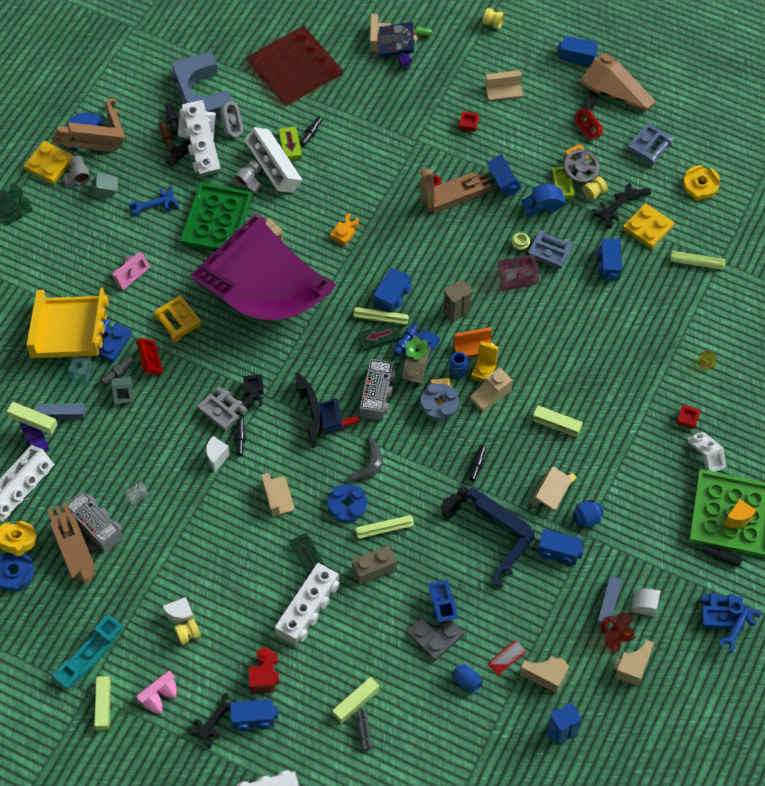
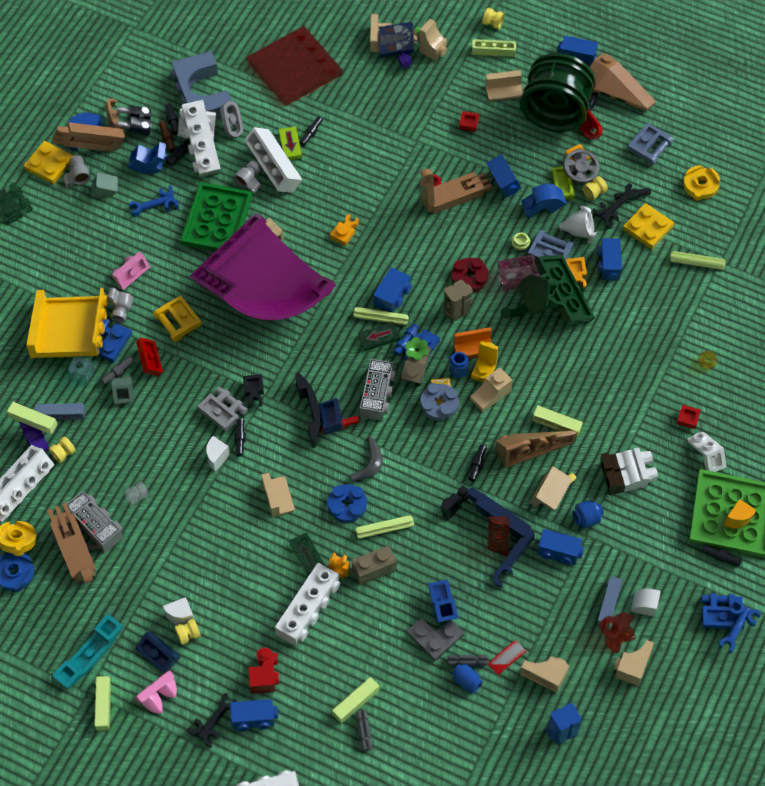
(62, 449): none -> light yellow wheel
(121, 302): none -> light grey piece
(138, 119): none -> black piece
(147, 160): none -> blue brick
(157, 652): none -> dark blue slope
(339, 565): none -> light orange plate
(431, 41): none -> tan arch
(470, 660): none -> dark grey axle
(474, 266): none -> dark red plate
(494, 48): none -> yellowish green piece
(499, 534): none -> clear red slope
(525, 446): none -> medium nougat wedge
(553, 288): none -> dark green plate
(558, 92): none -> dark green wheel
(578, 269): none -> light orange plate
(580, 224): none -> white hat
(627, 470): none -> white hips

